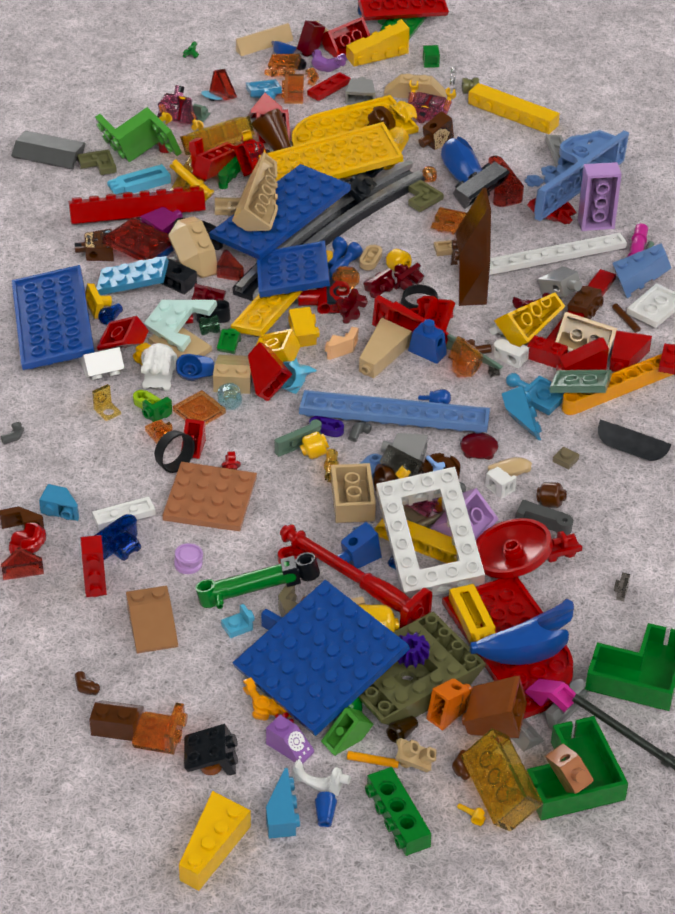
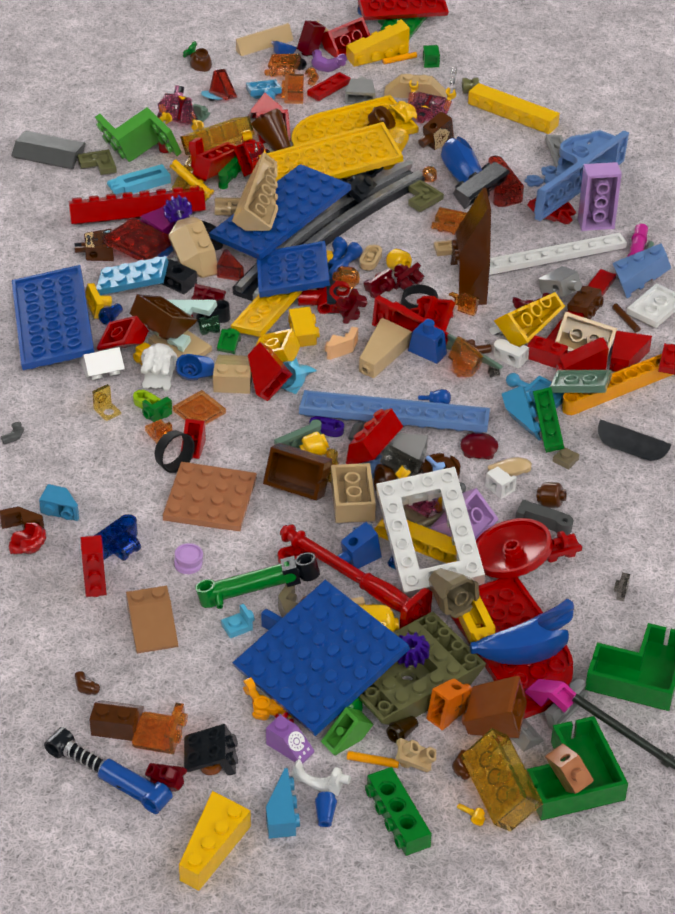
(22, 564): clear red slope -> none
(139, 508): white plate -> none
(151, 795): none -> blue piece
(161, 316): none -> reddish brown slope
(167, 774): none -> dark red hips
(177, 209): none -> dark purple gear
(201, 60): none -> reddish brown piece
(229, 396): clear light blue head -> none
(231, 462): red plate -> none
(297, 471): none -> reddish brown piece
(373, 437): none -> red slope
(399, 58): none -> light orange piece
(453, 591): none -> dark tan cone
(466, 303): none -> clear orange plate
(548, 420): none -> green plate

